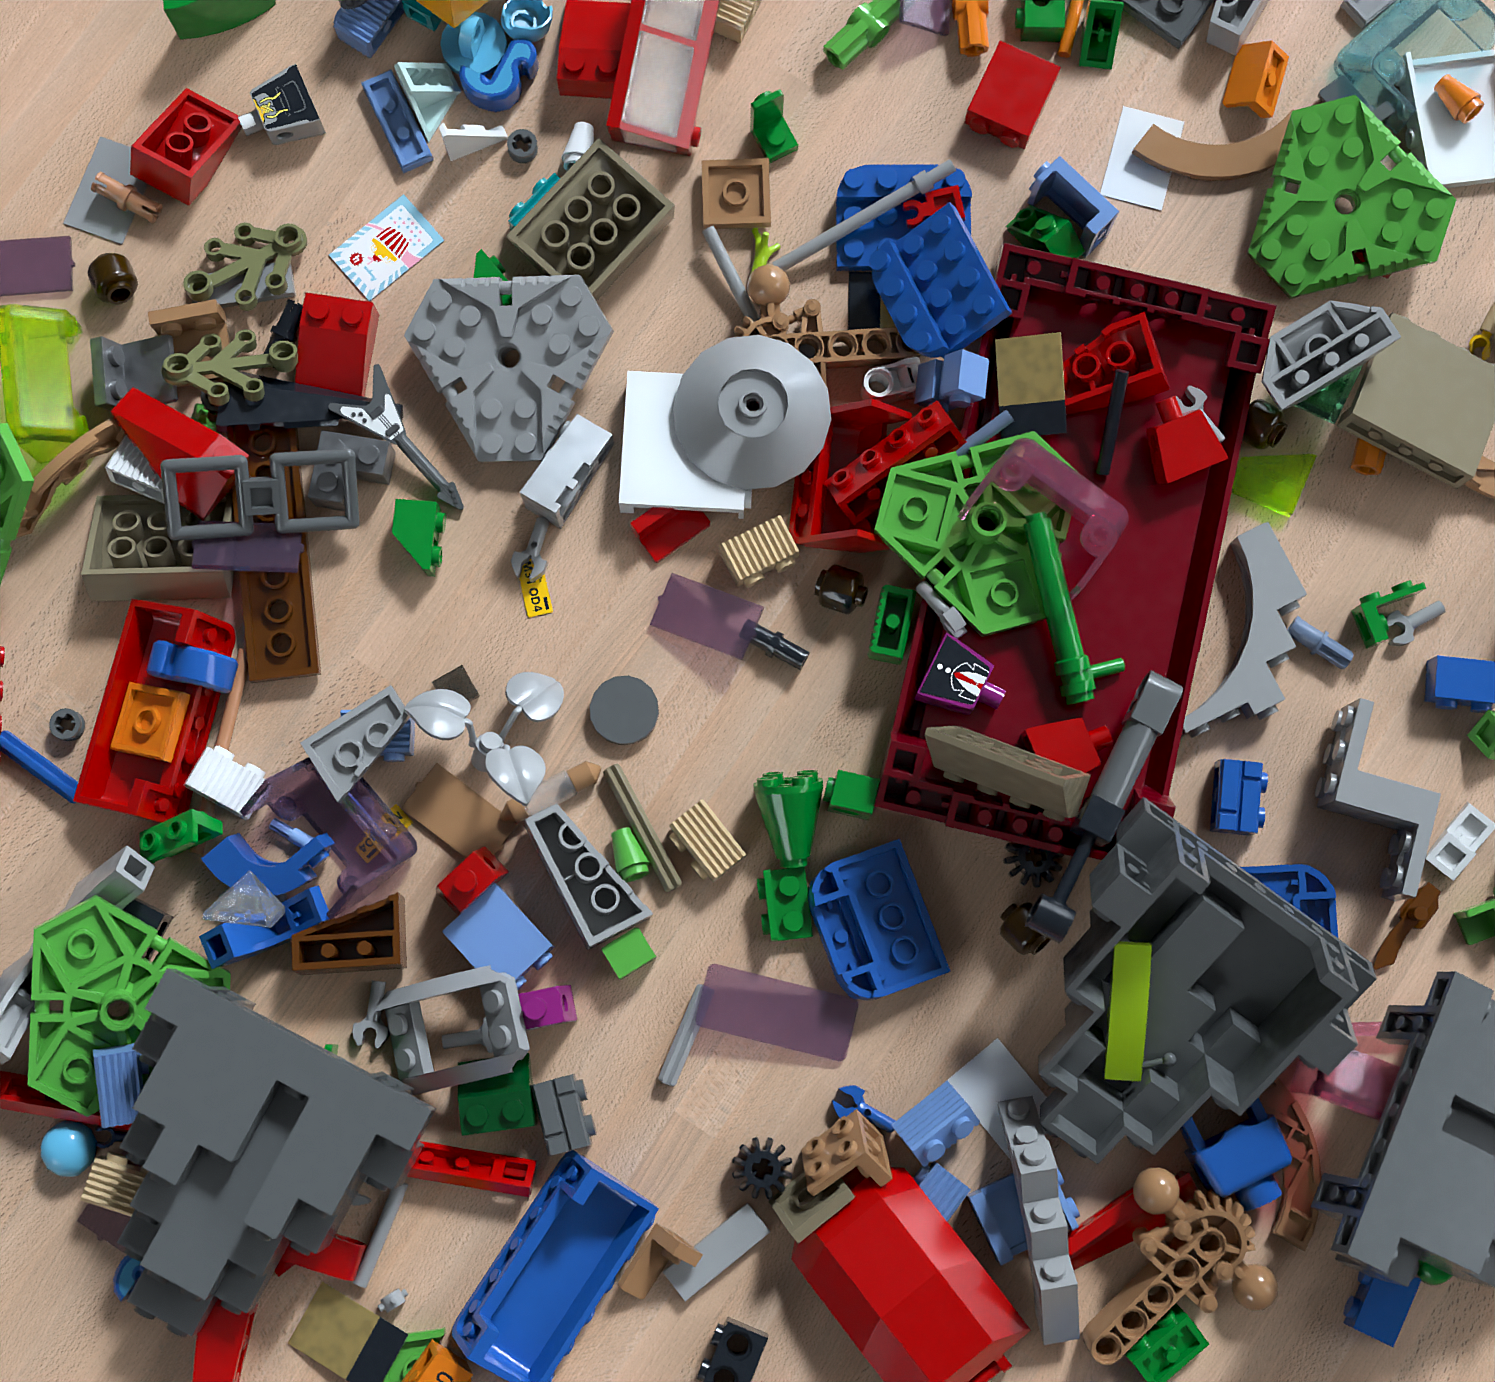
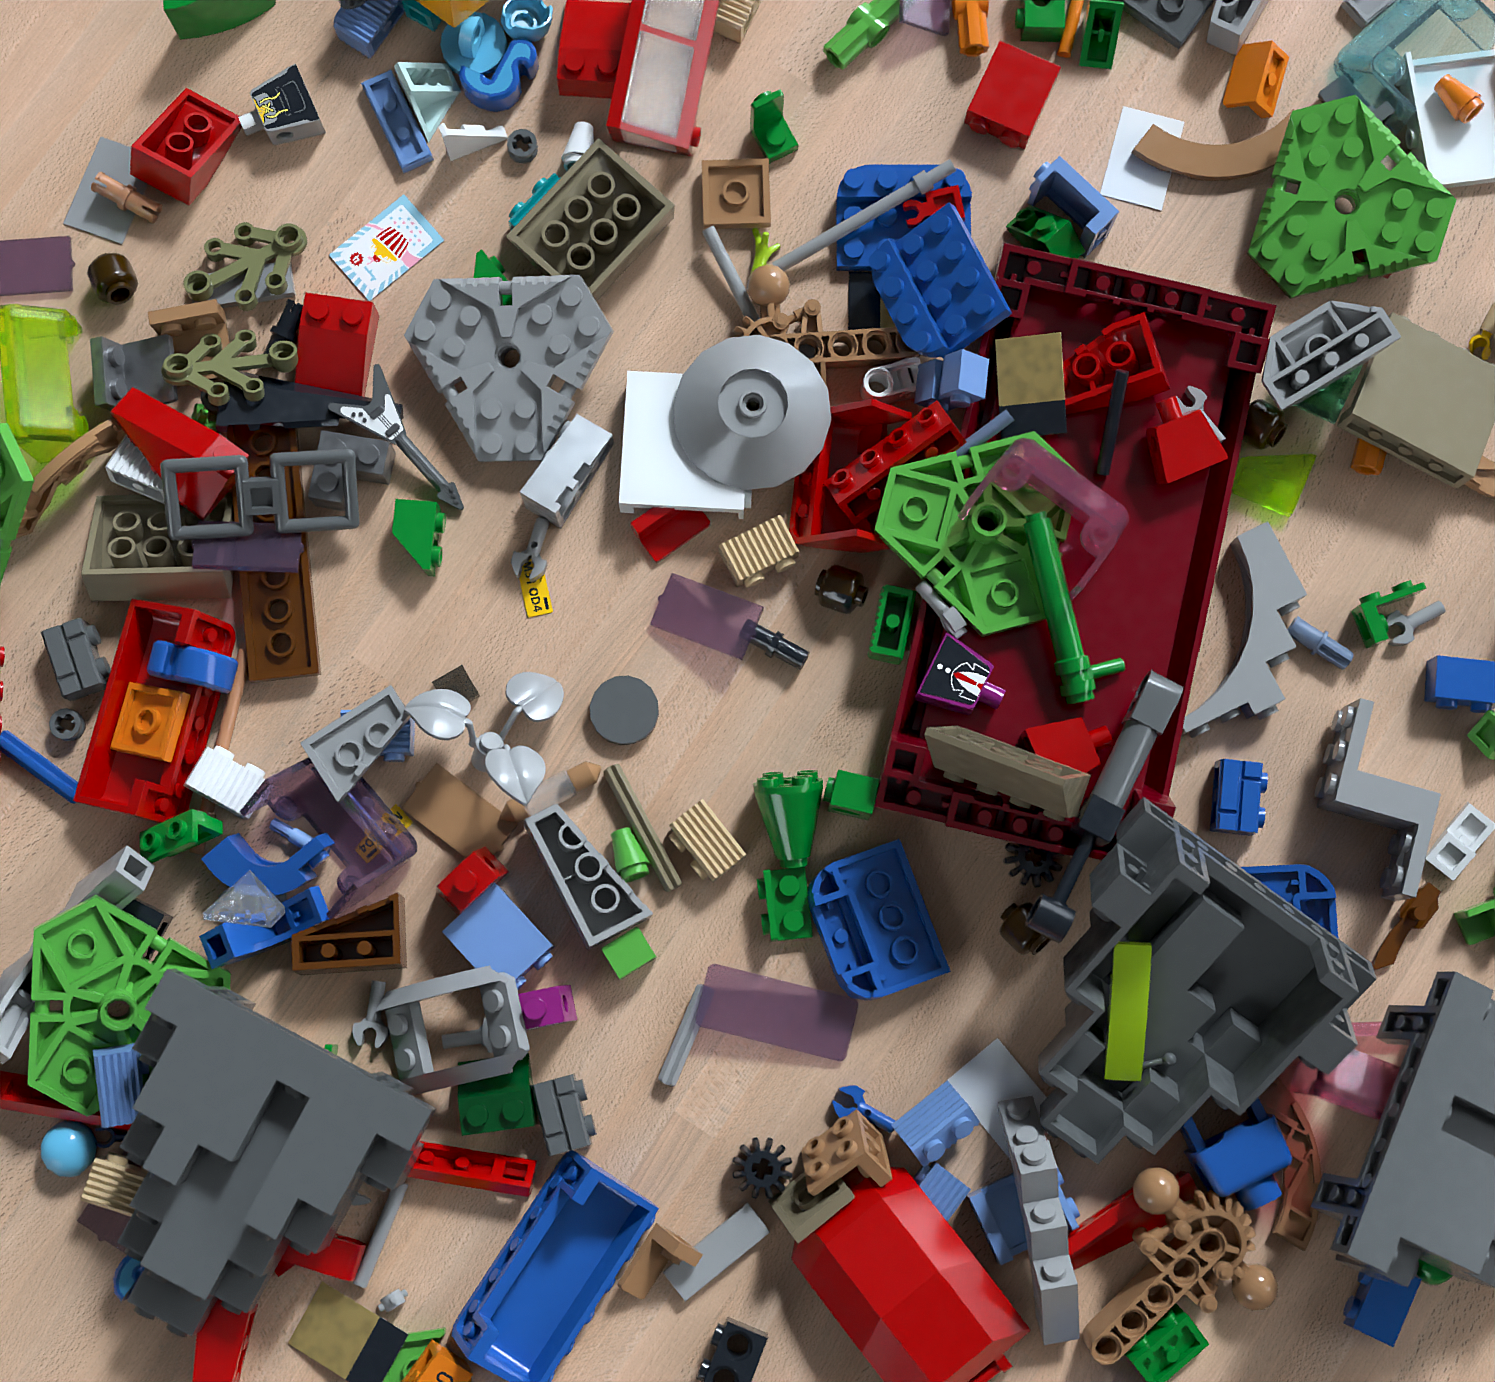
(76, 658): none -> dark grey brick

